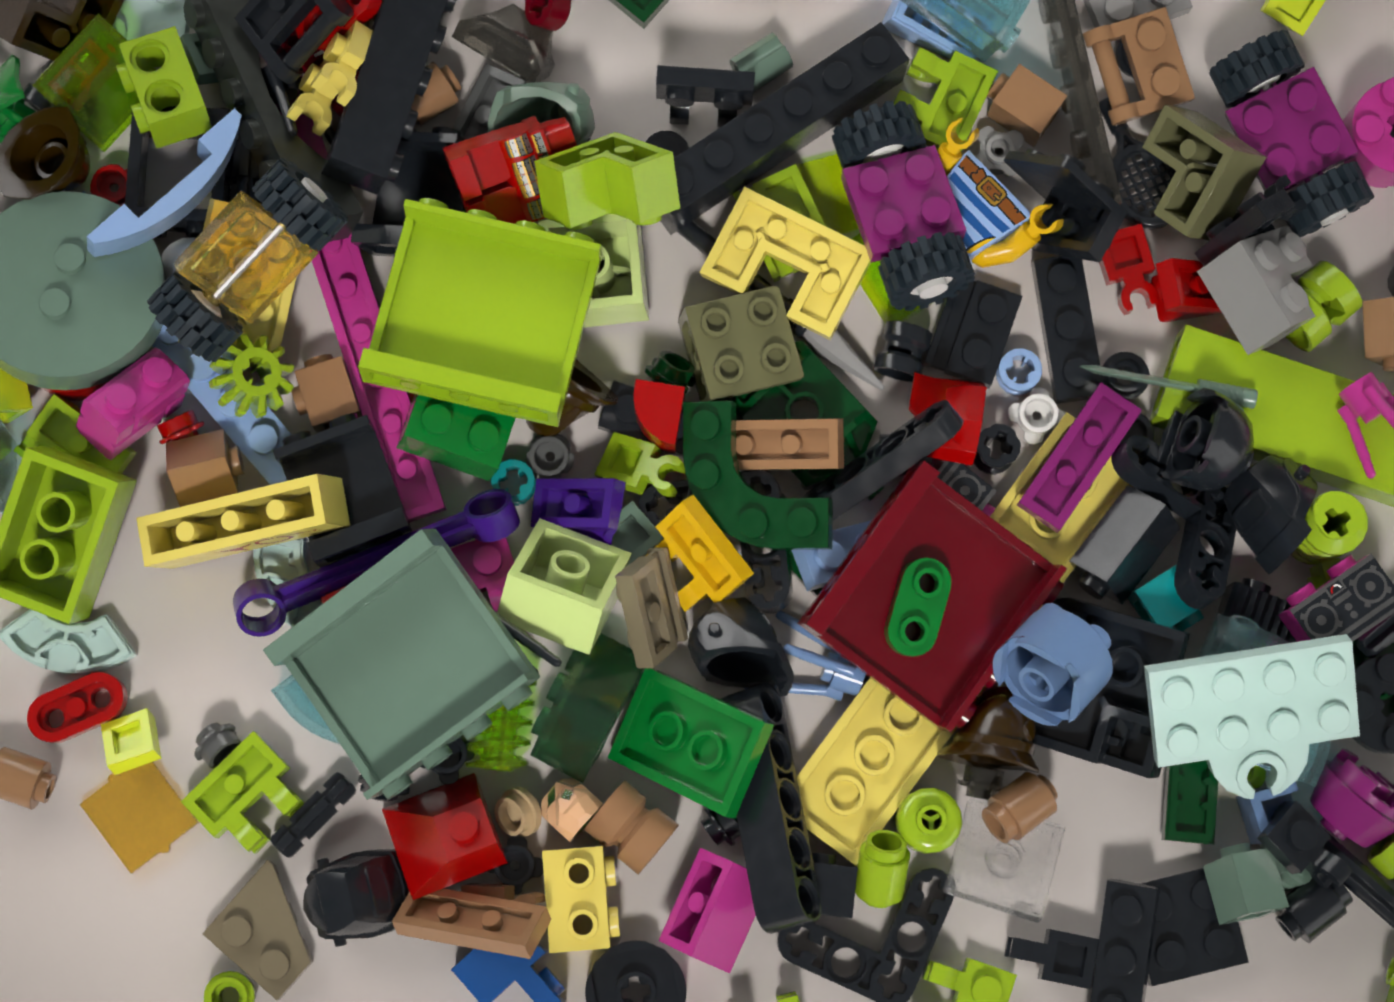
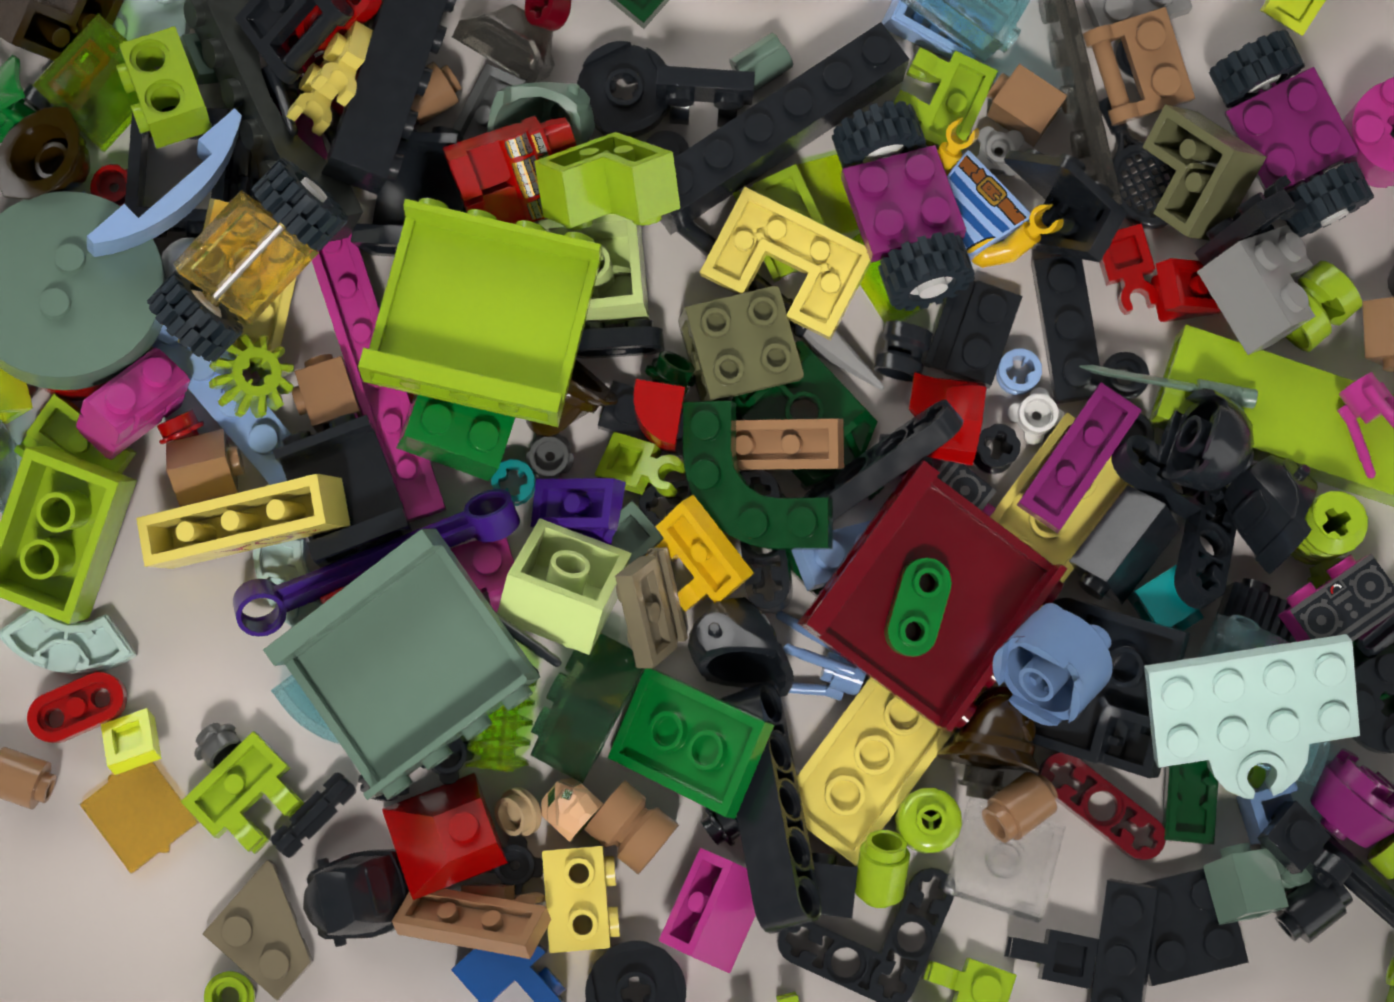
(633, 65): none -> black plate
(634, 339): none -> black plate
(1138, 820): none -> dark red beam

